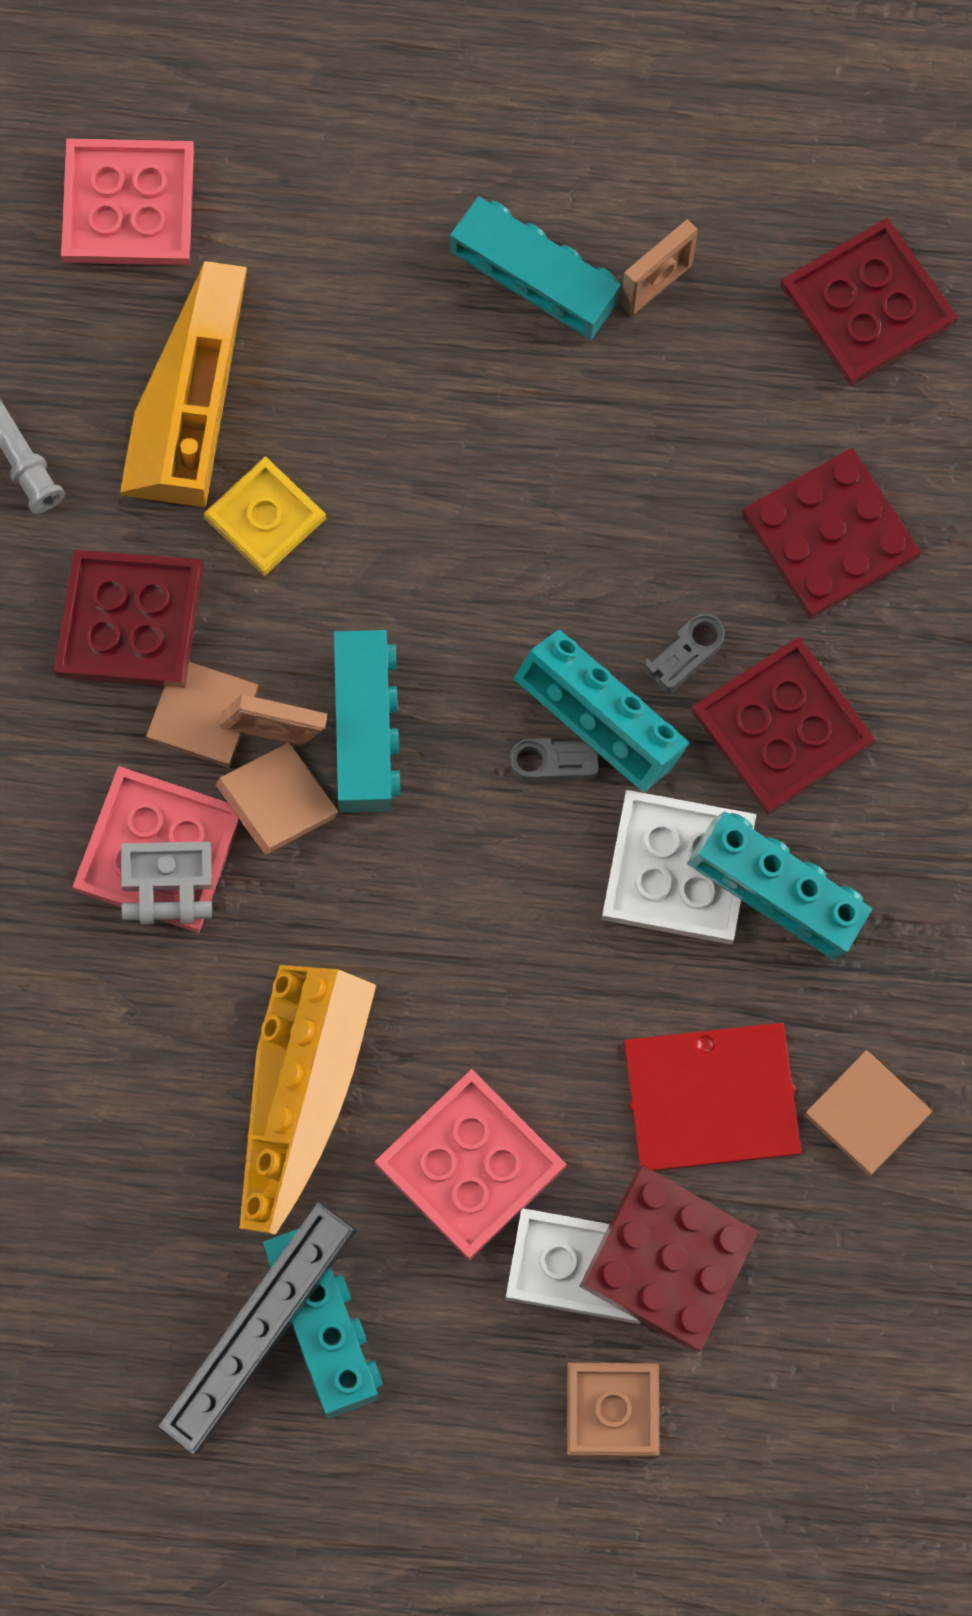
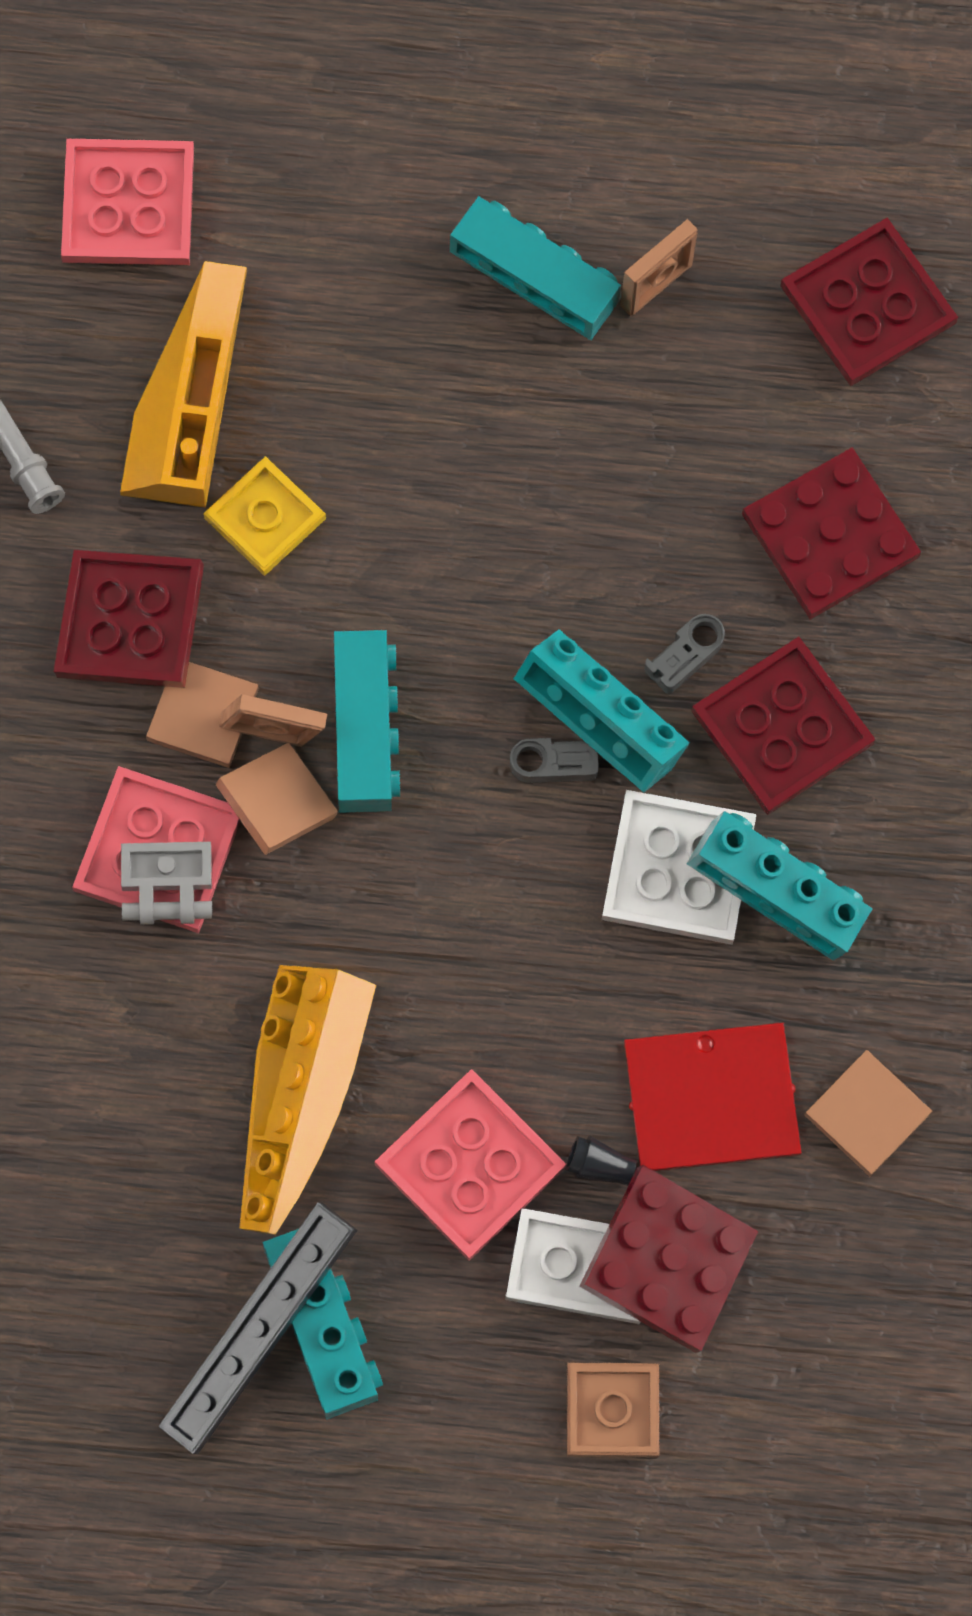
(599, 1162): none -> black cone

